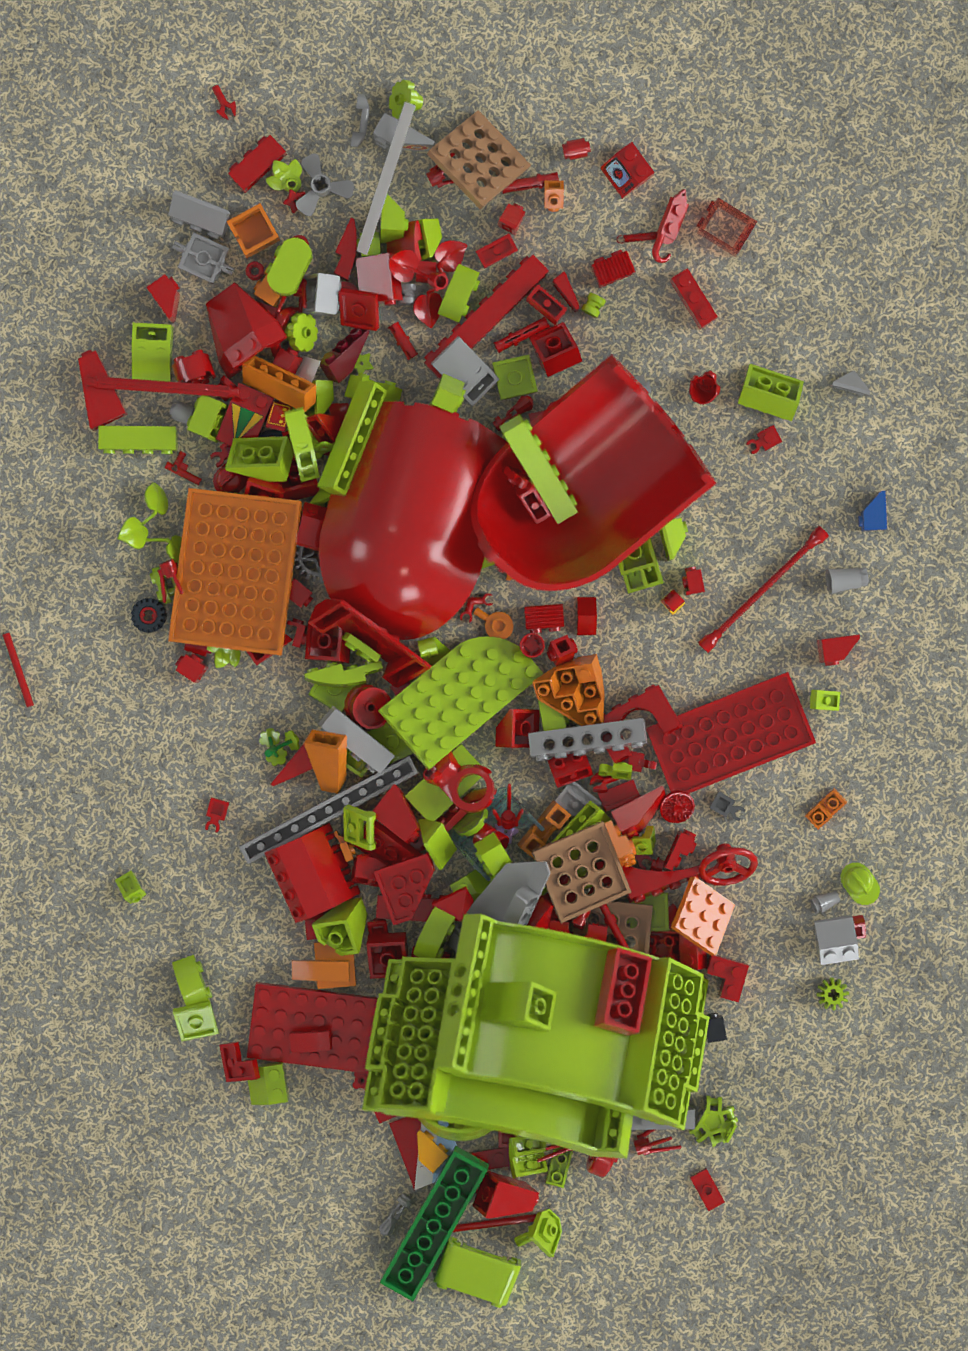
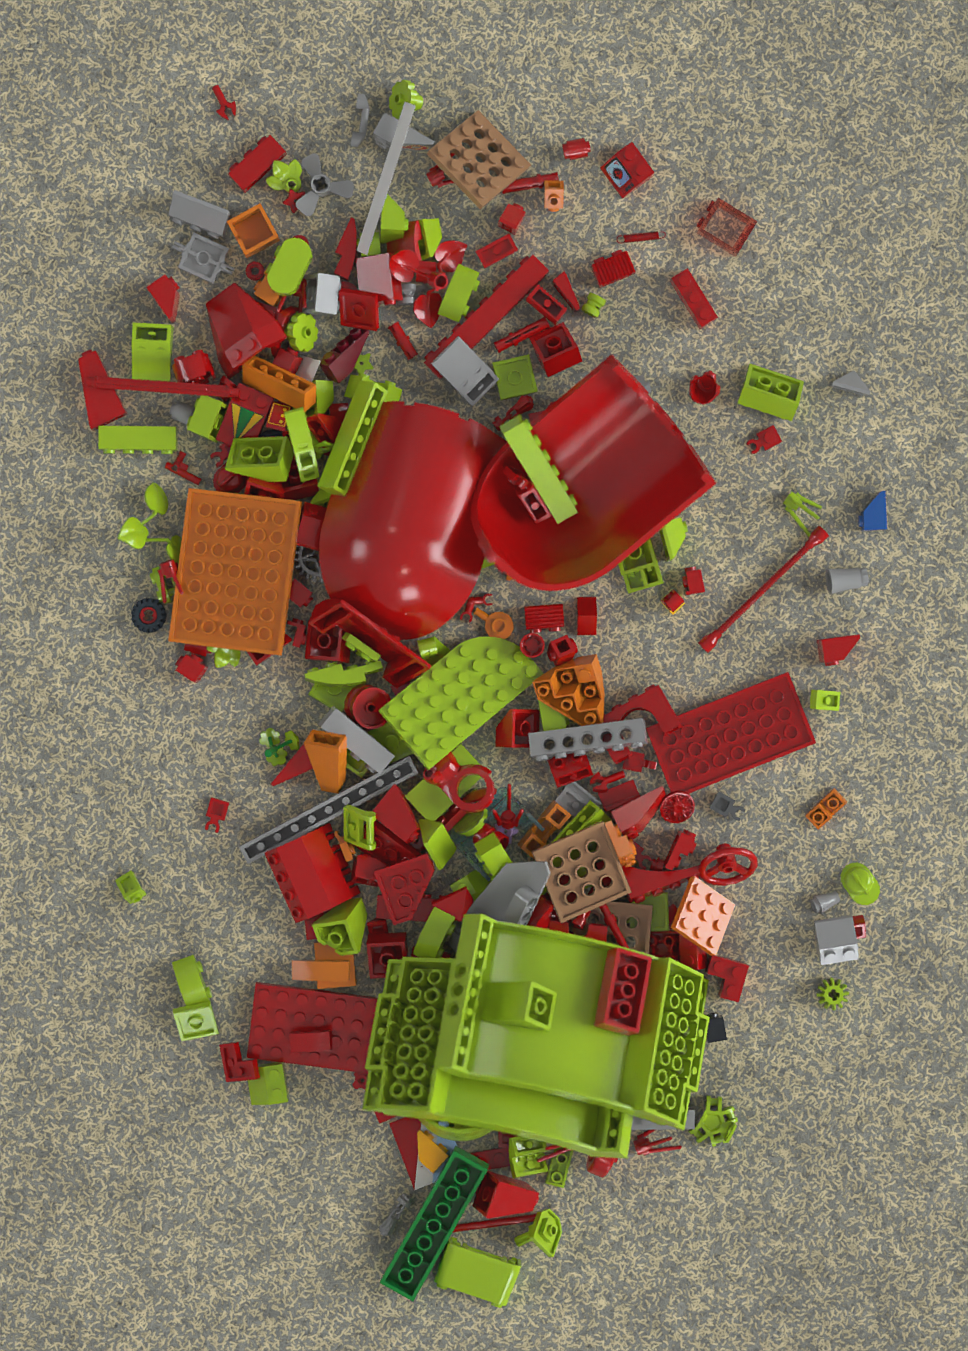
(18, 670): red bar -> none
(448, 394): lime brick -> none
(617, 771): lime plate -> none
(646, 843): lime bracket -> none
(670, 224): plate -> none
(707, 1189): red plate -> none
(794, 501): none -> lime plant

